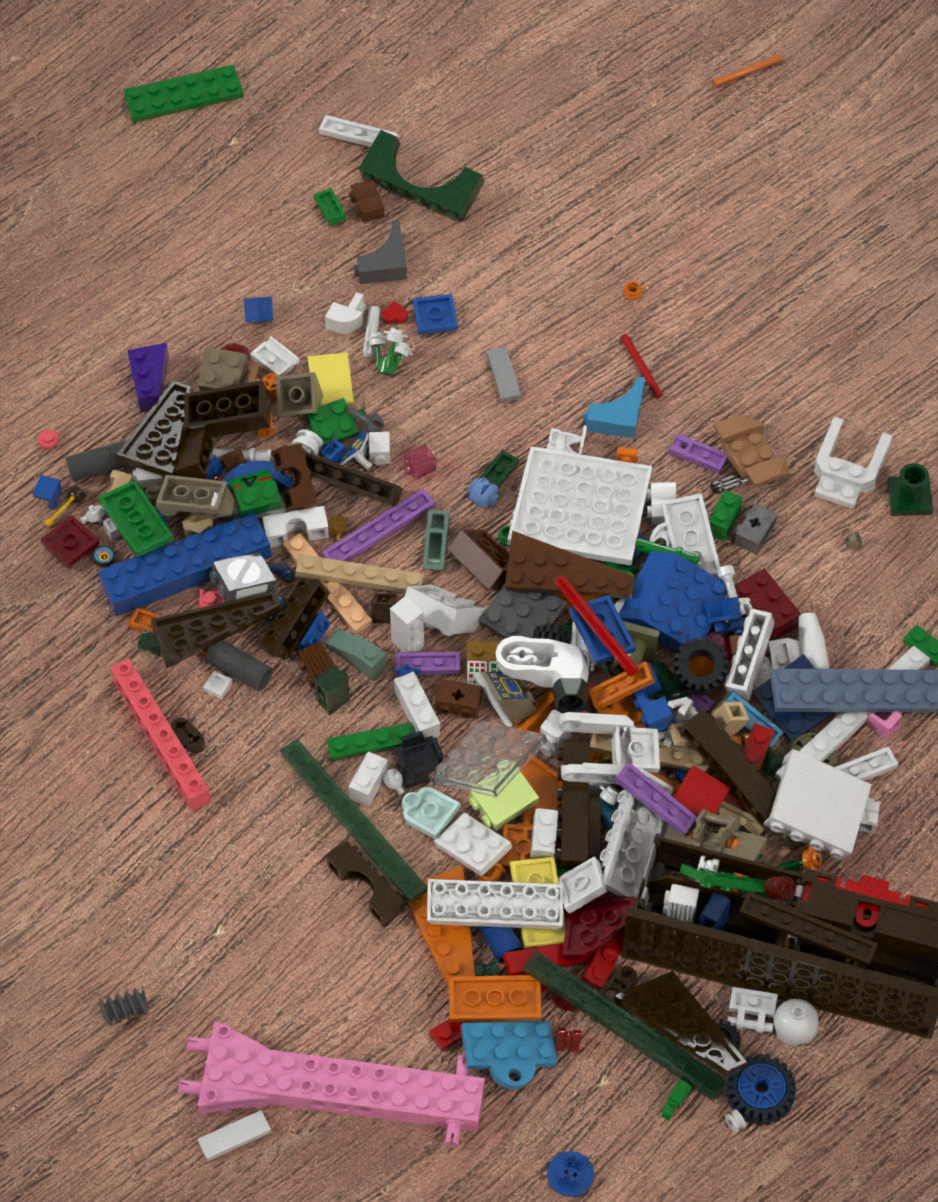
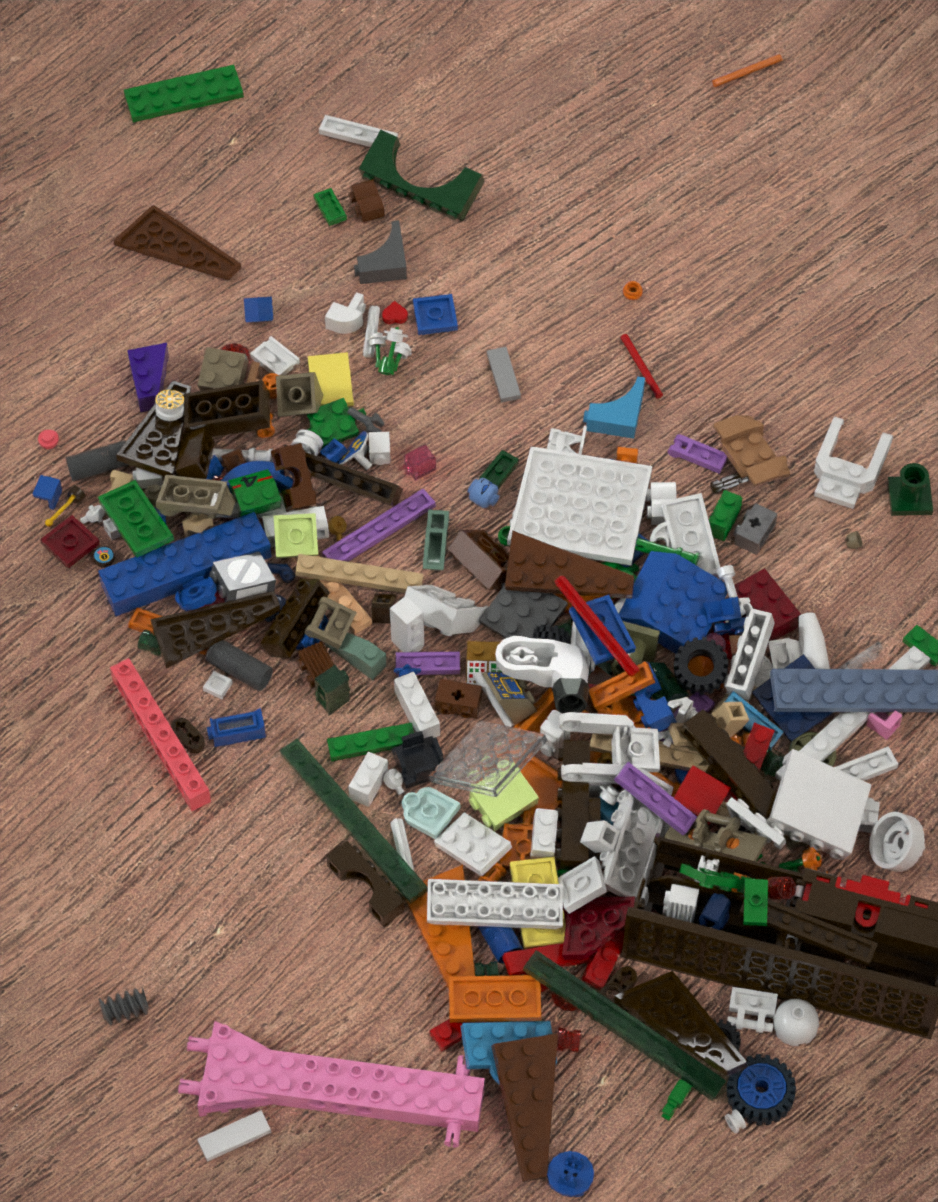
(169, 405): none -> white wheel
(171, 241): none -> reddish brown wing
(196, 593): none -> blue plate
(237, 728): none -> blue window
(295, 535): none -> yellowish green plate
(337, 625): none -> dark tan plate
(401, 841): none -> white axle
(527, 1089): none -> reddish brown wing
(600, 836): none -> white brick
(755, 822): none -> white plate
(755, 902): none -> green plate
(866, 656): none -> clear plate
(899, 852): none -> white piece

